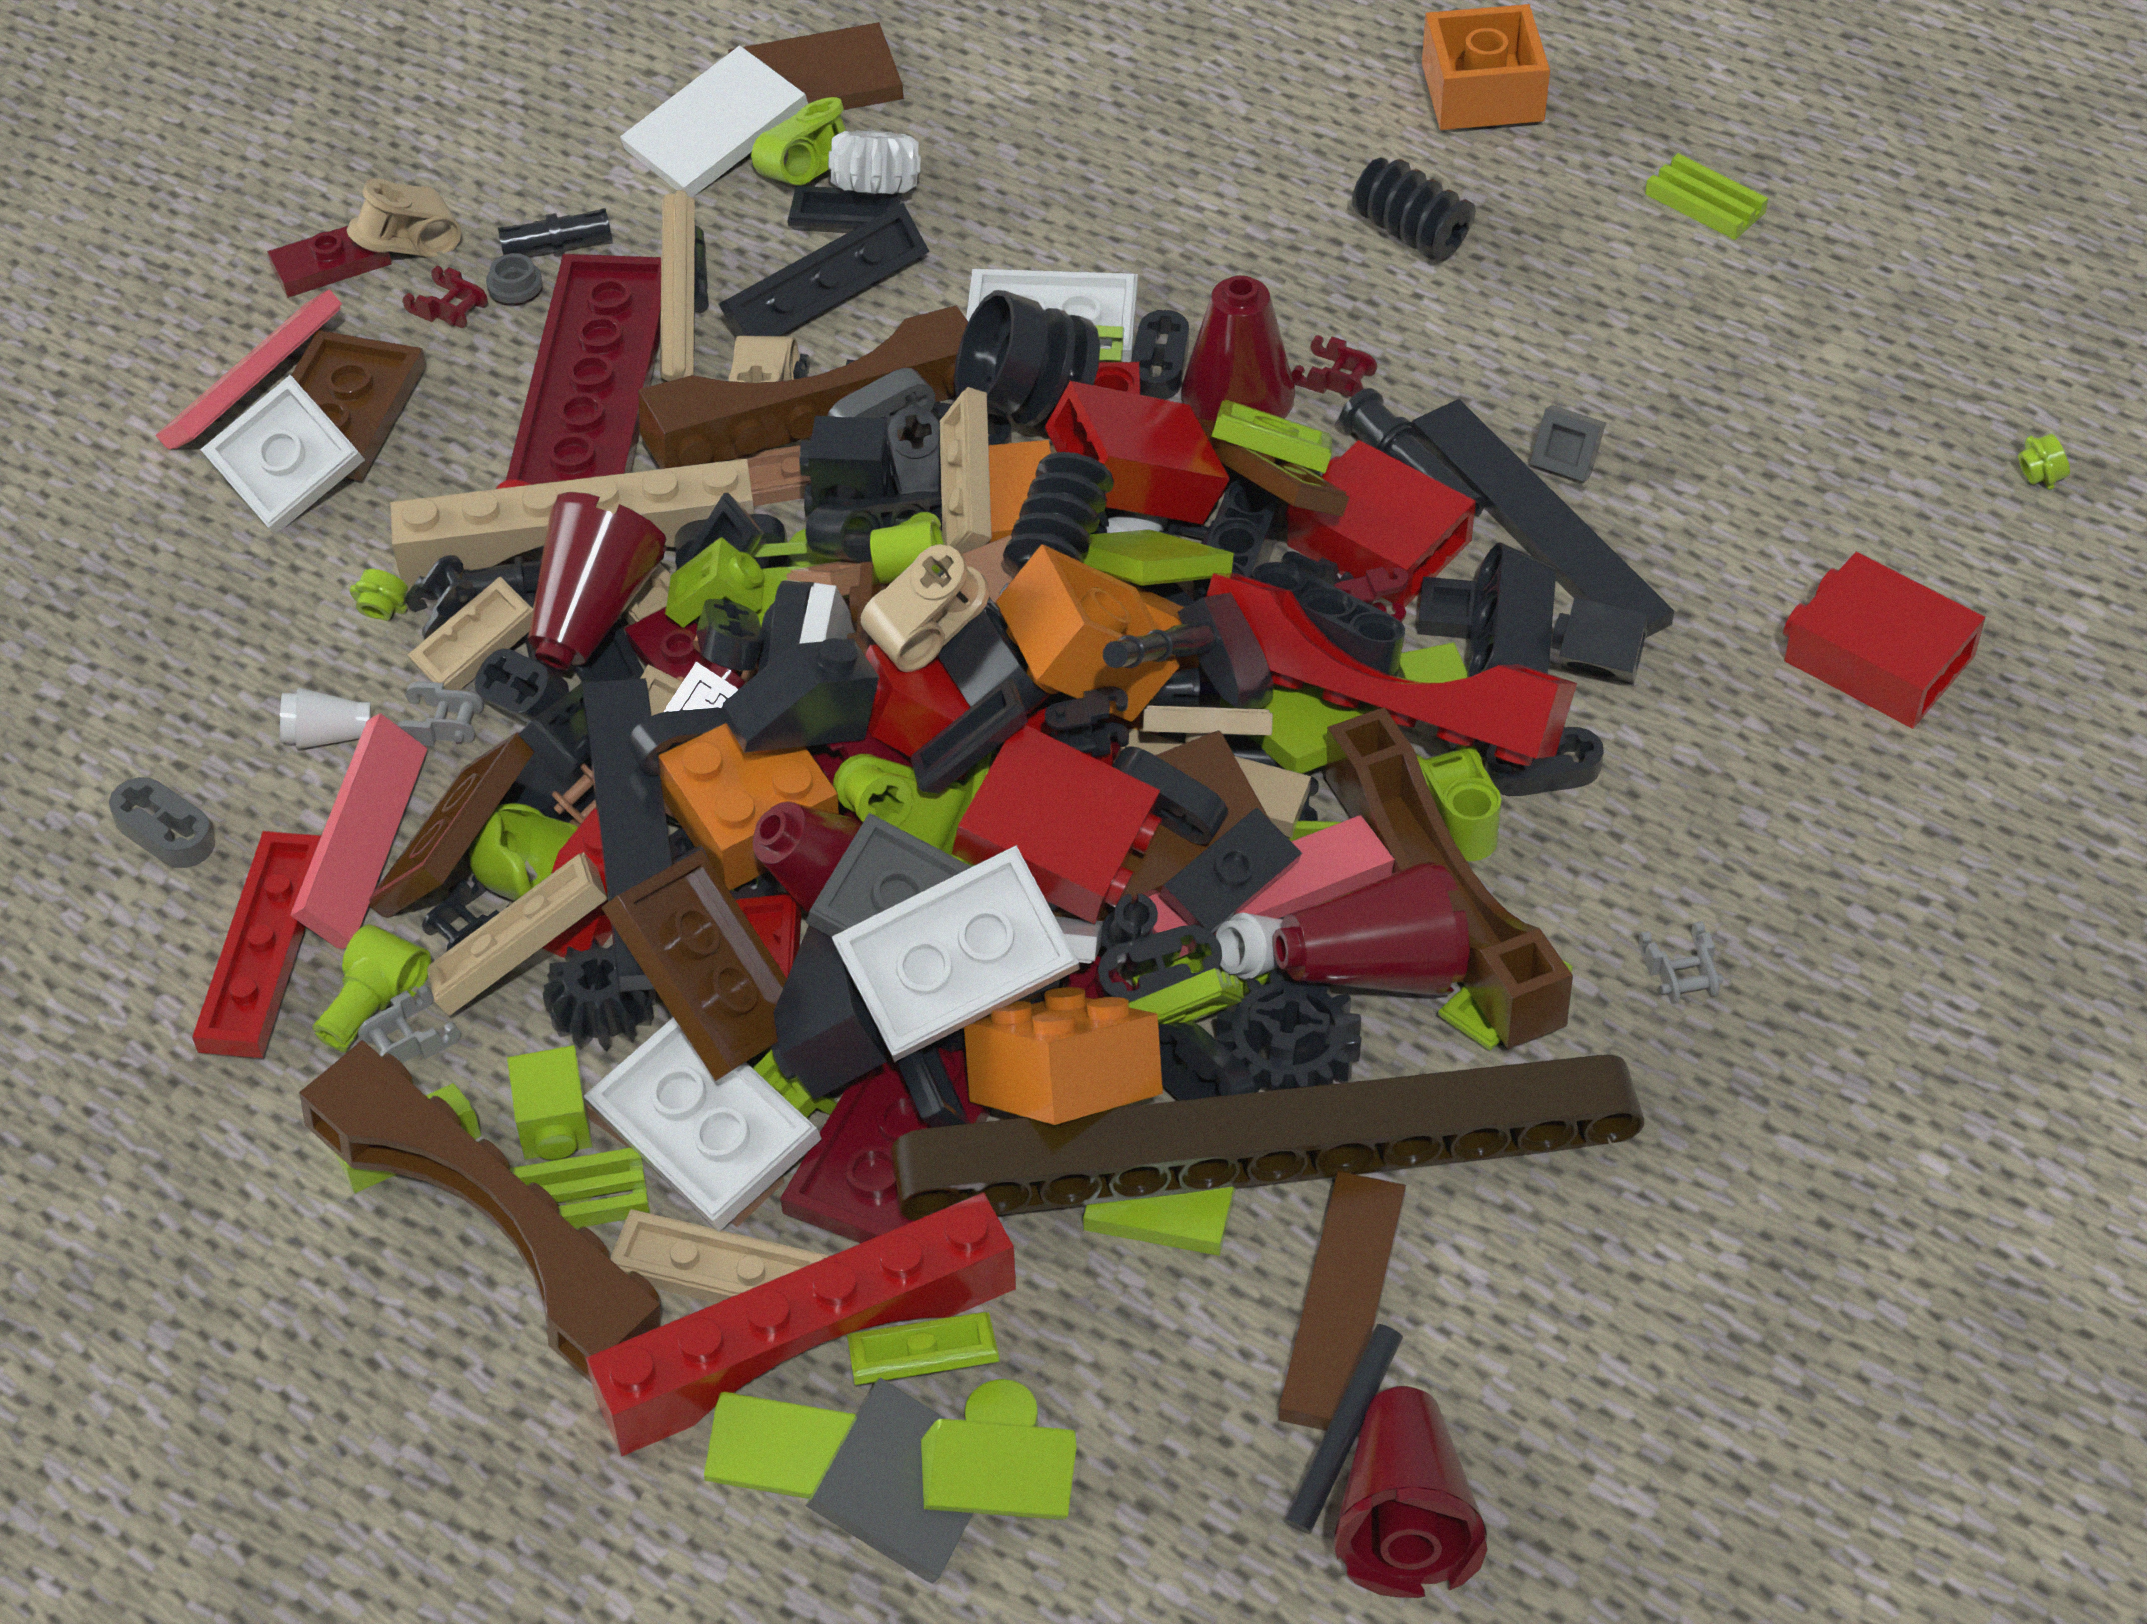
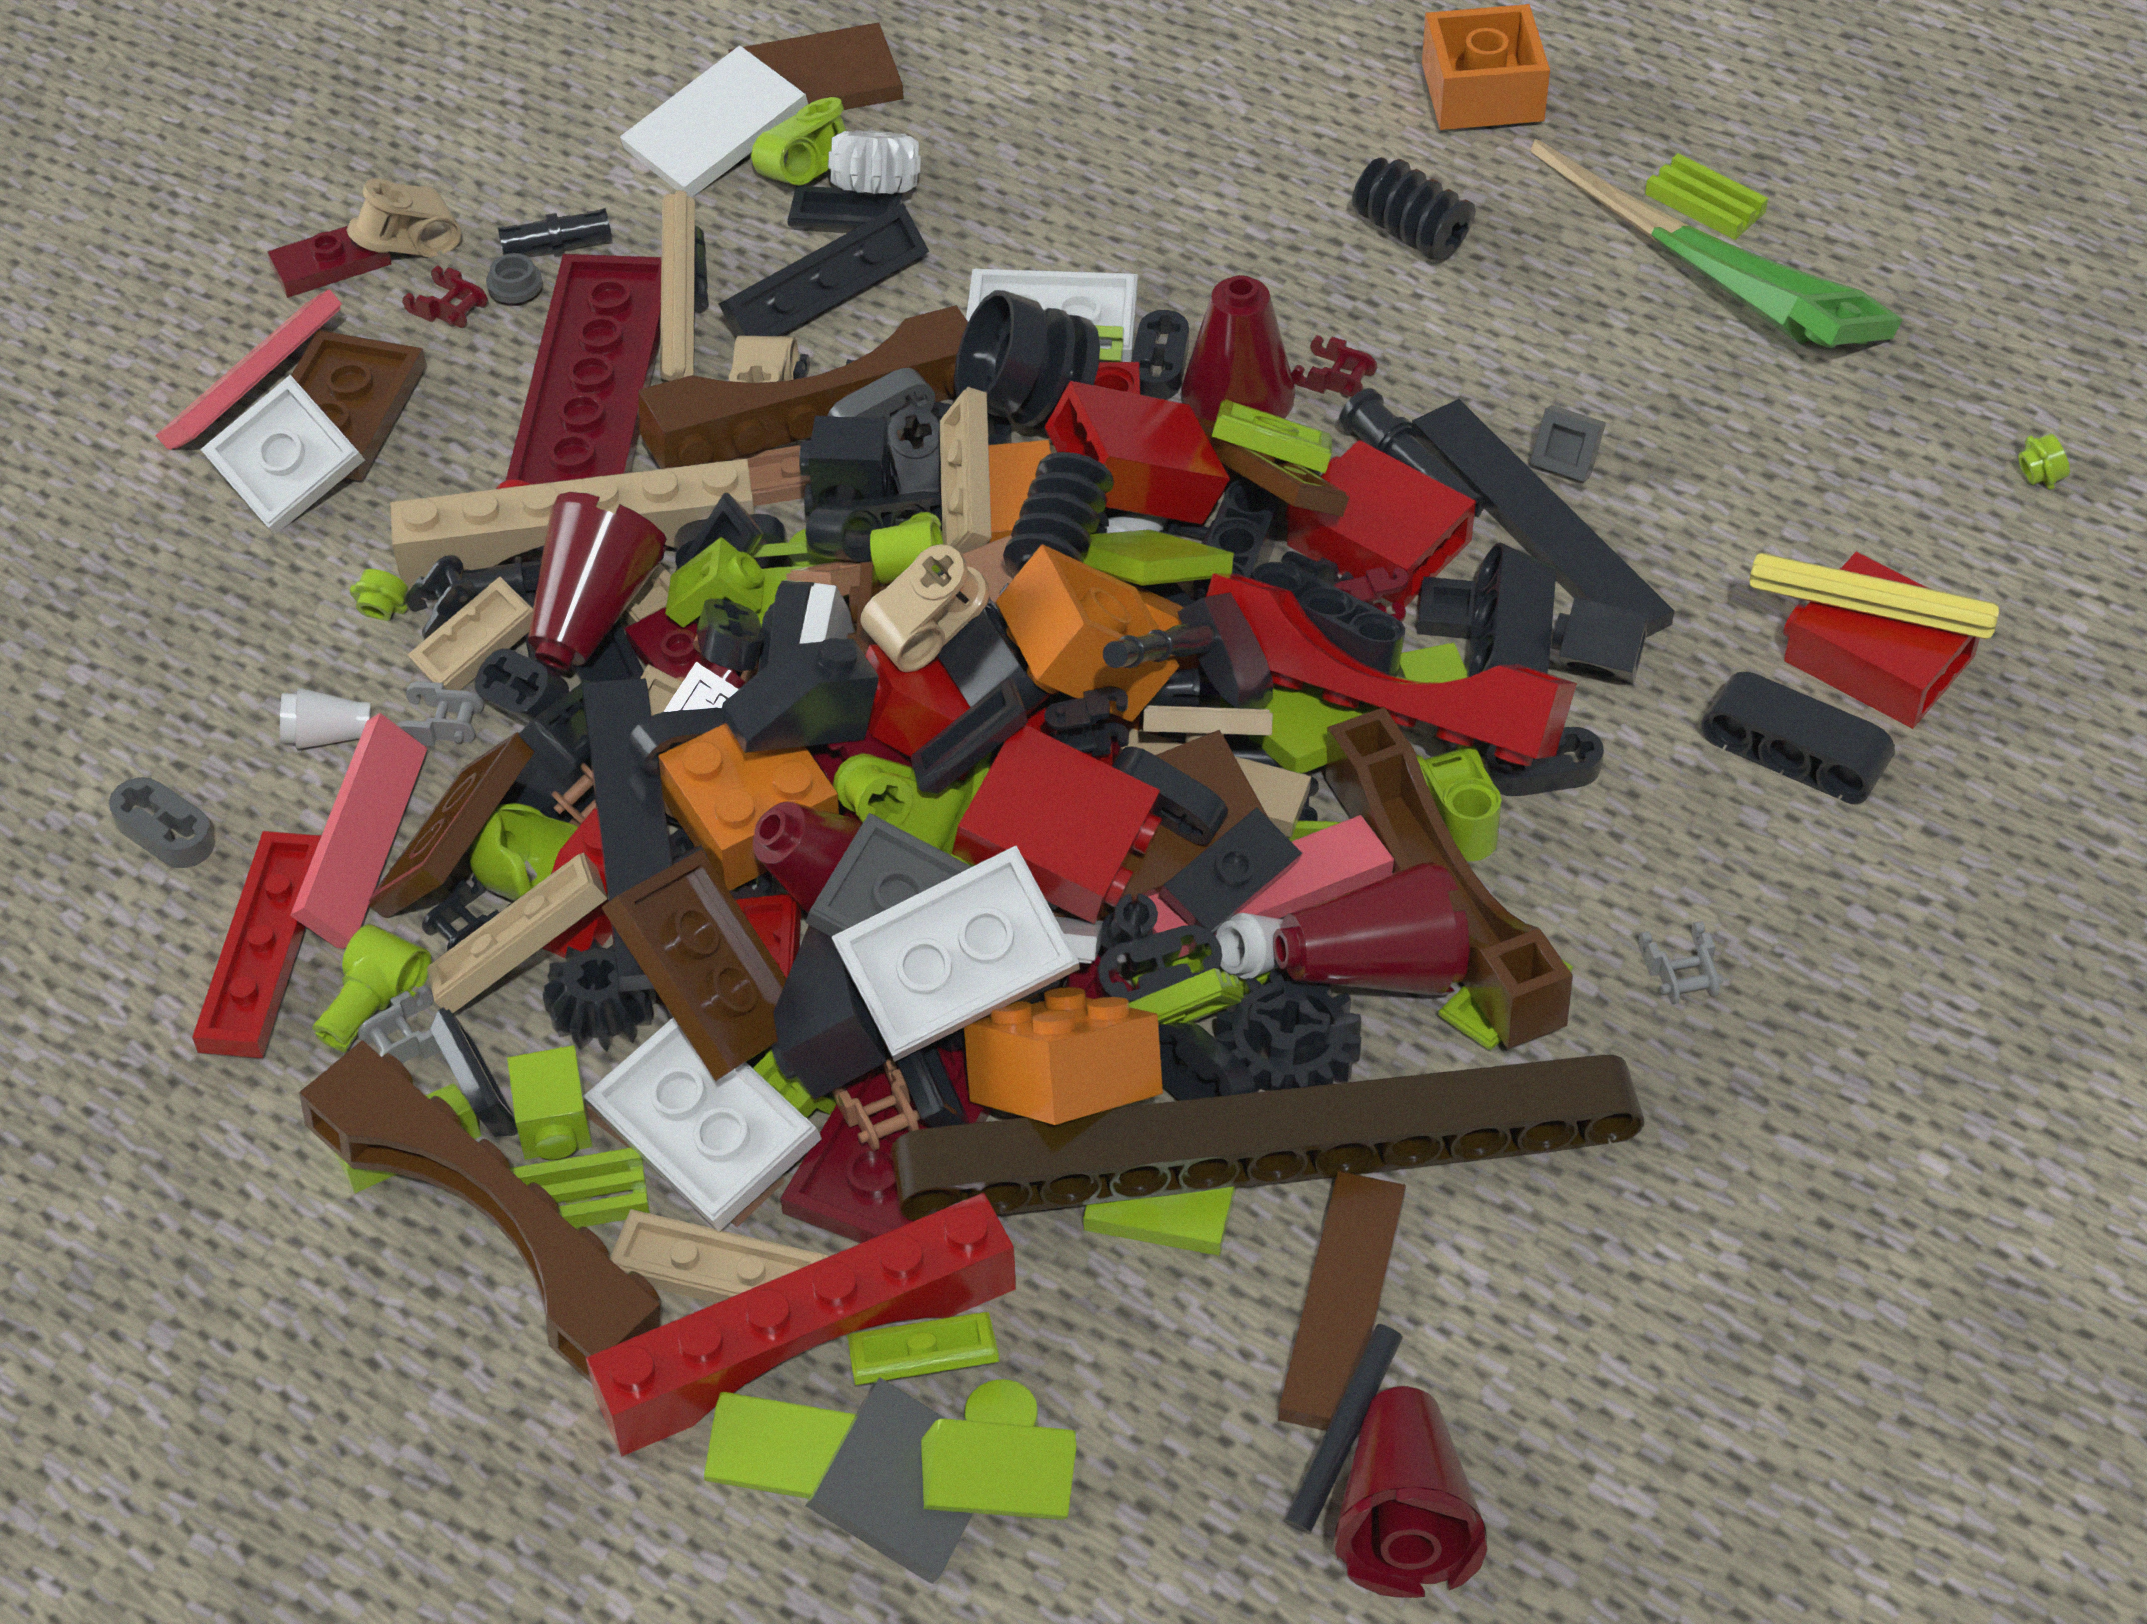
(473, 1074): none -> black tile
(856, 1114): none -> nougat piece
(1785, 297): none -> bright green plate
(1798, 735): none -> black beam
(1874, 596): none -> light yellow axle

